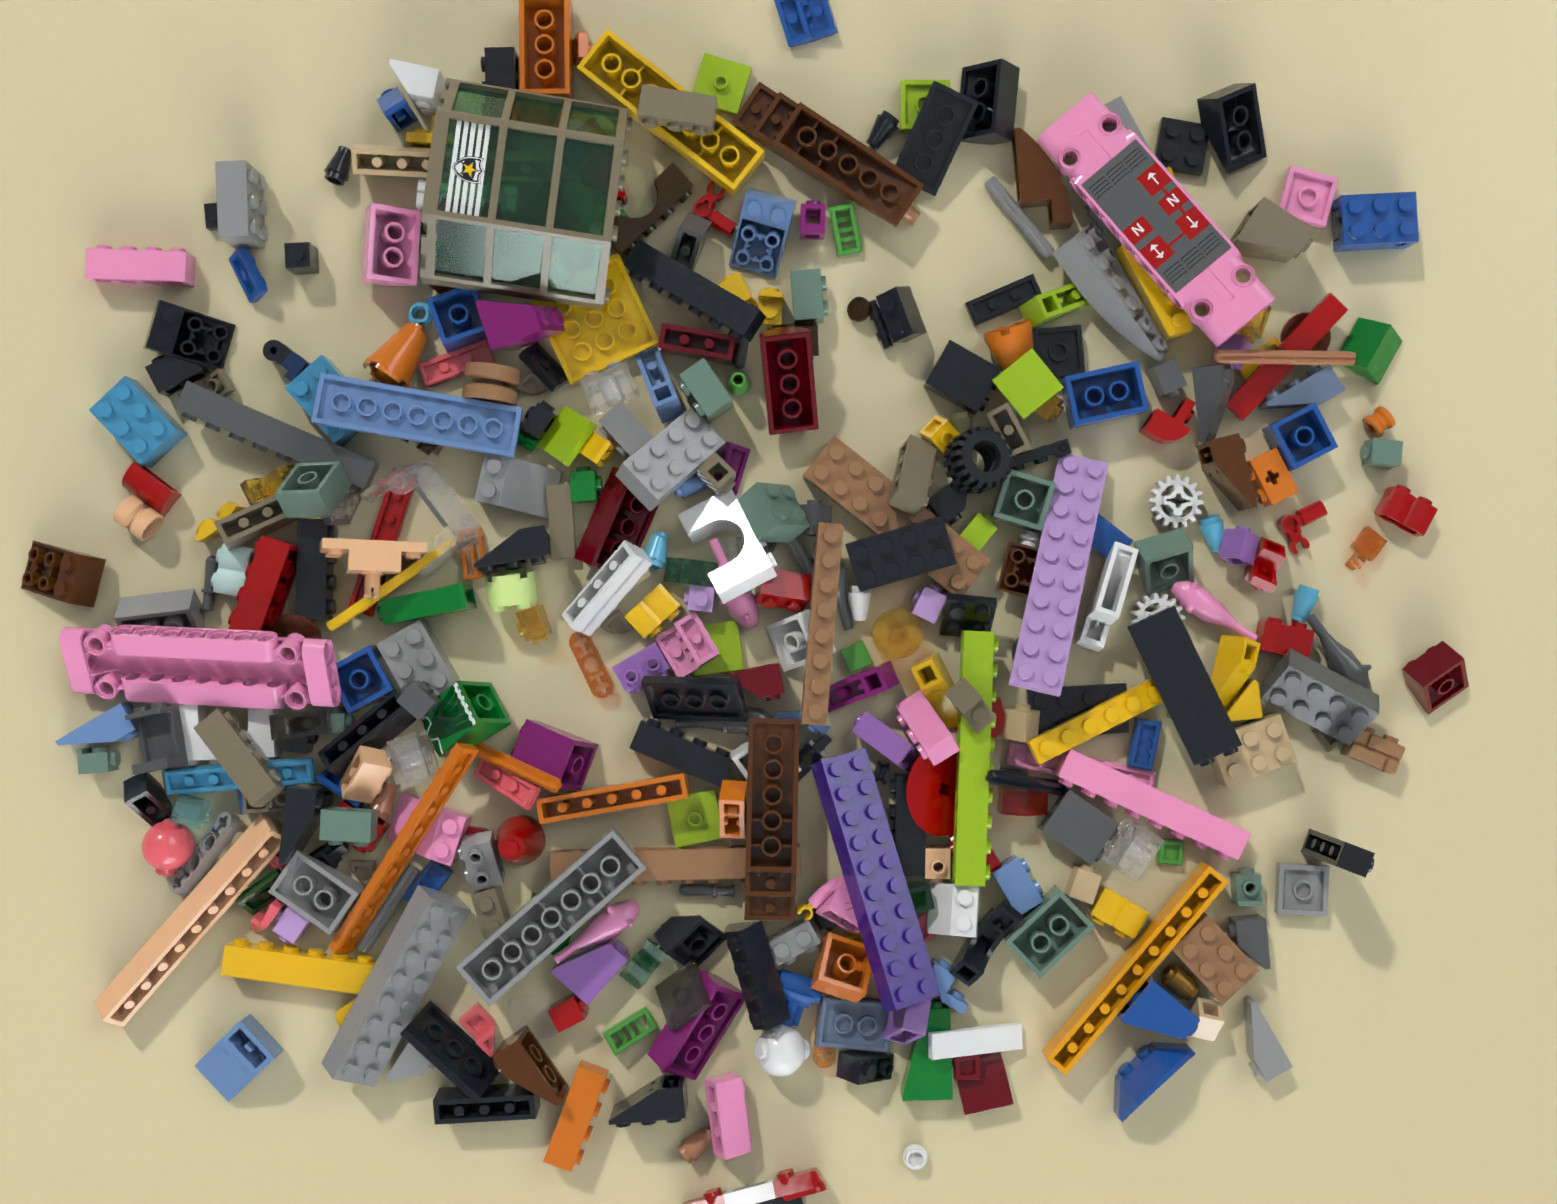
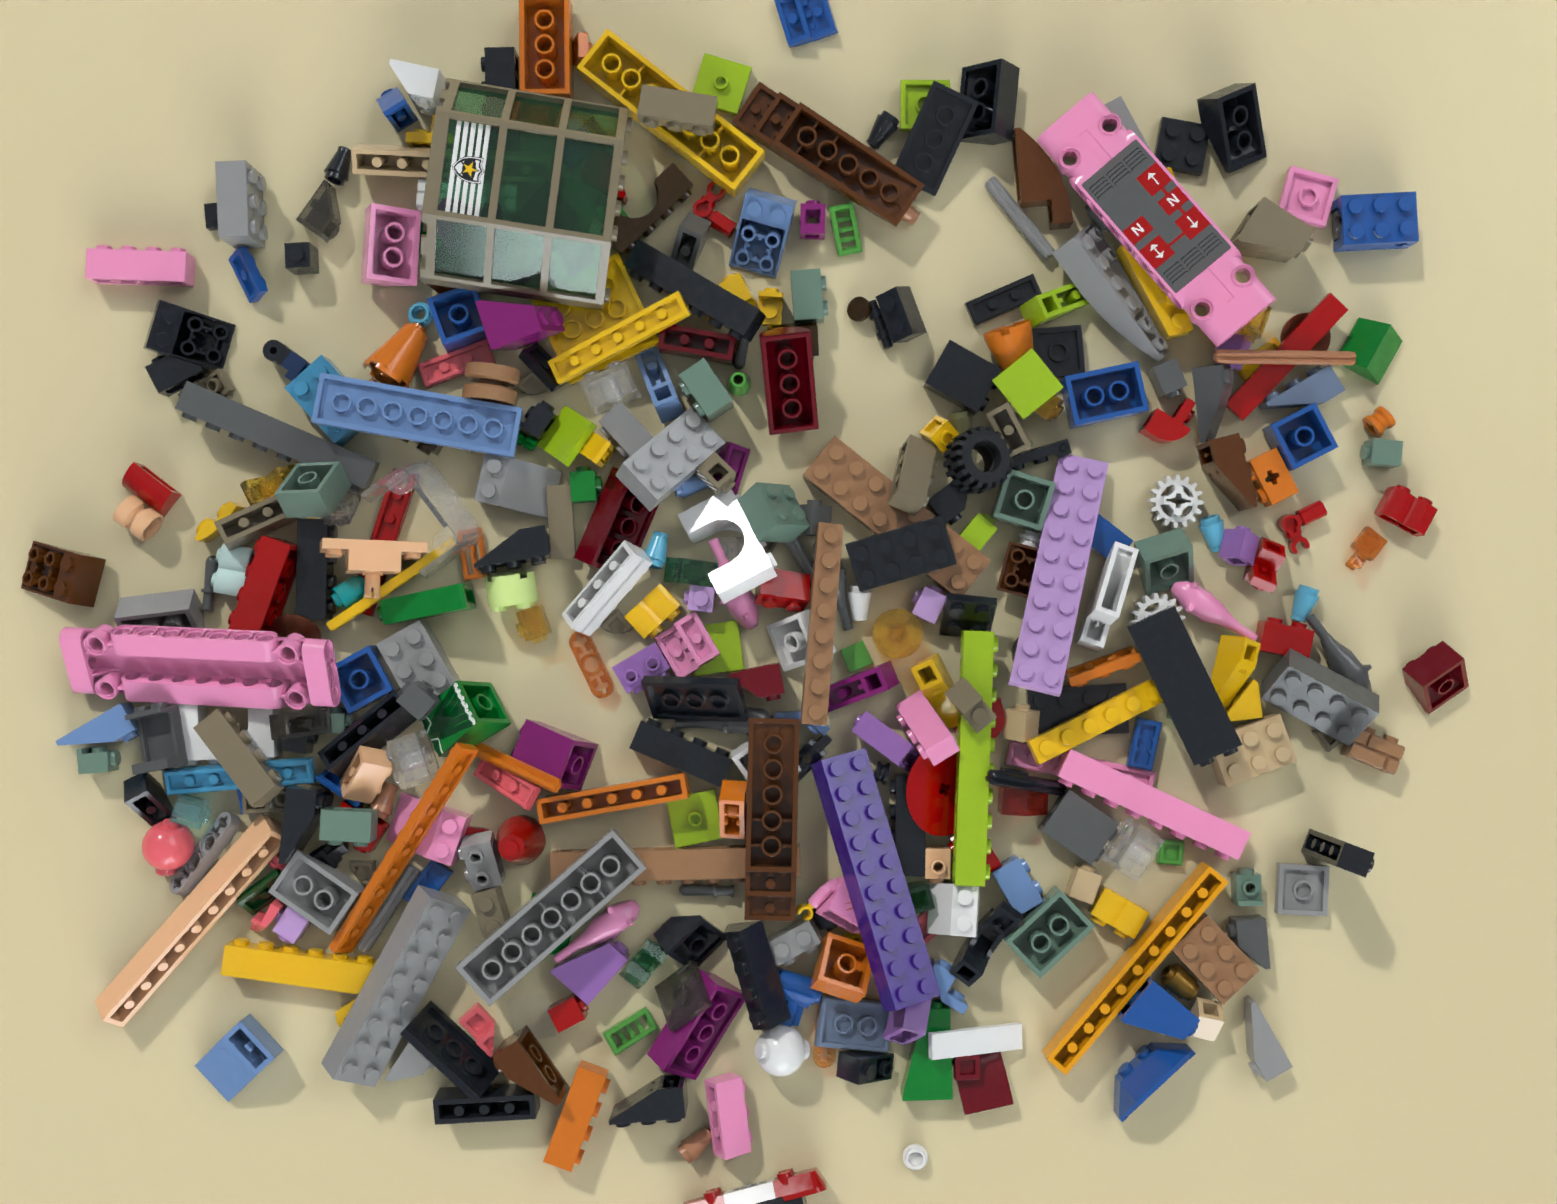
(138, 421): dark azure brick -> none
(322, 213): none -> clear smoke slope
(348, 592): none -> teal brick
(619, 338): none -> yellow plate
(1102, 666): none -> orange plate

